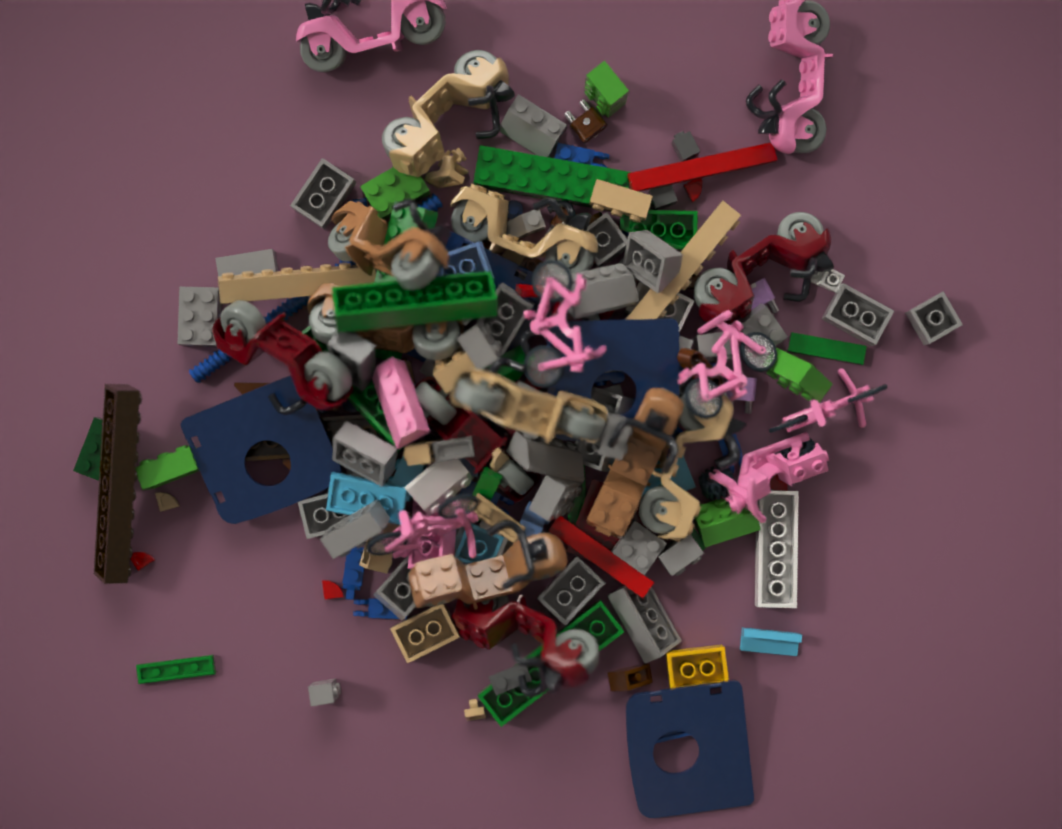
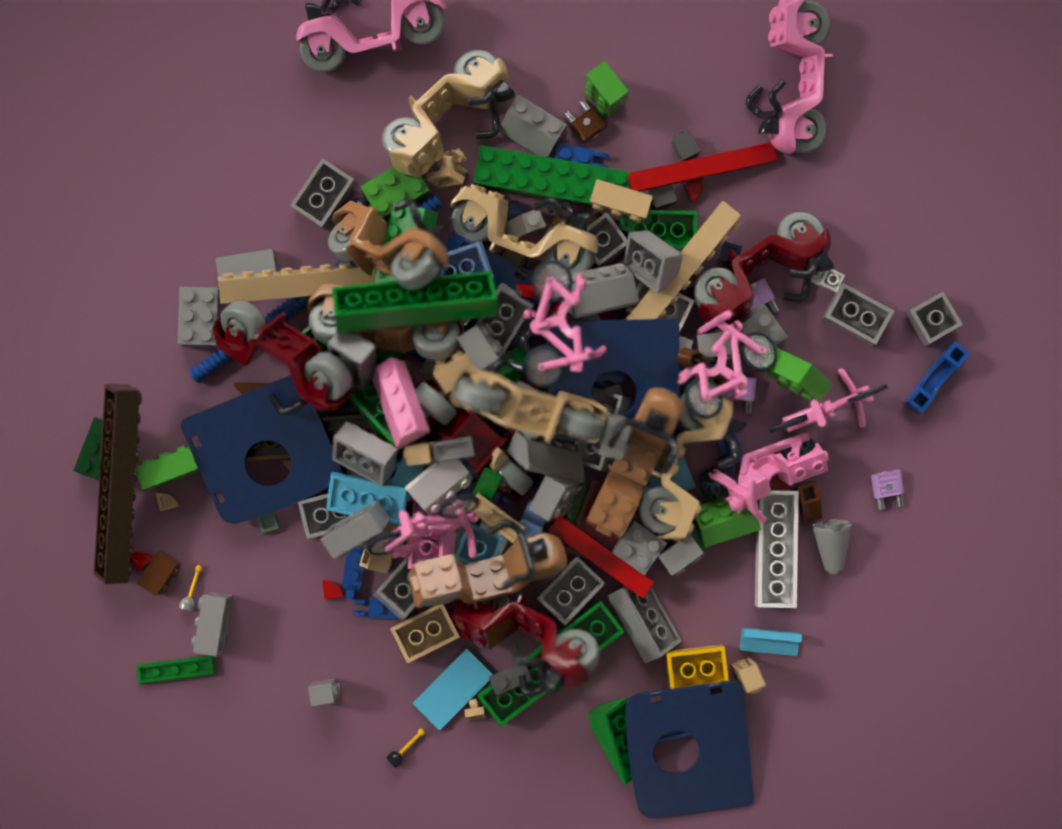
(159, 573): none -> reddish brown brick
(188, 602): none -> hinge
(212, 623): none -> light grey brick
(268, 522): none -> sand green tile
(395, 757): none -> hinge
(453, 689): none -> medium azure tile
(609, 727): none -> green wedge
(630, 677): reddish brown slope -> none
(725, 250): none -> dark blue plate
(748, 675): none -> tan brick
(809, 501): none -> reddish brown slope
(826, 348): green tile -> none
(833, 543): none -> light grey cone
(886, 485): none -> lavender piece
(933, 379): none -> blue arch

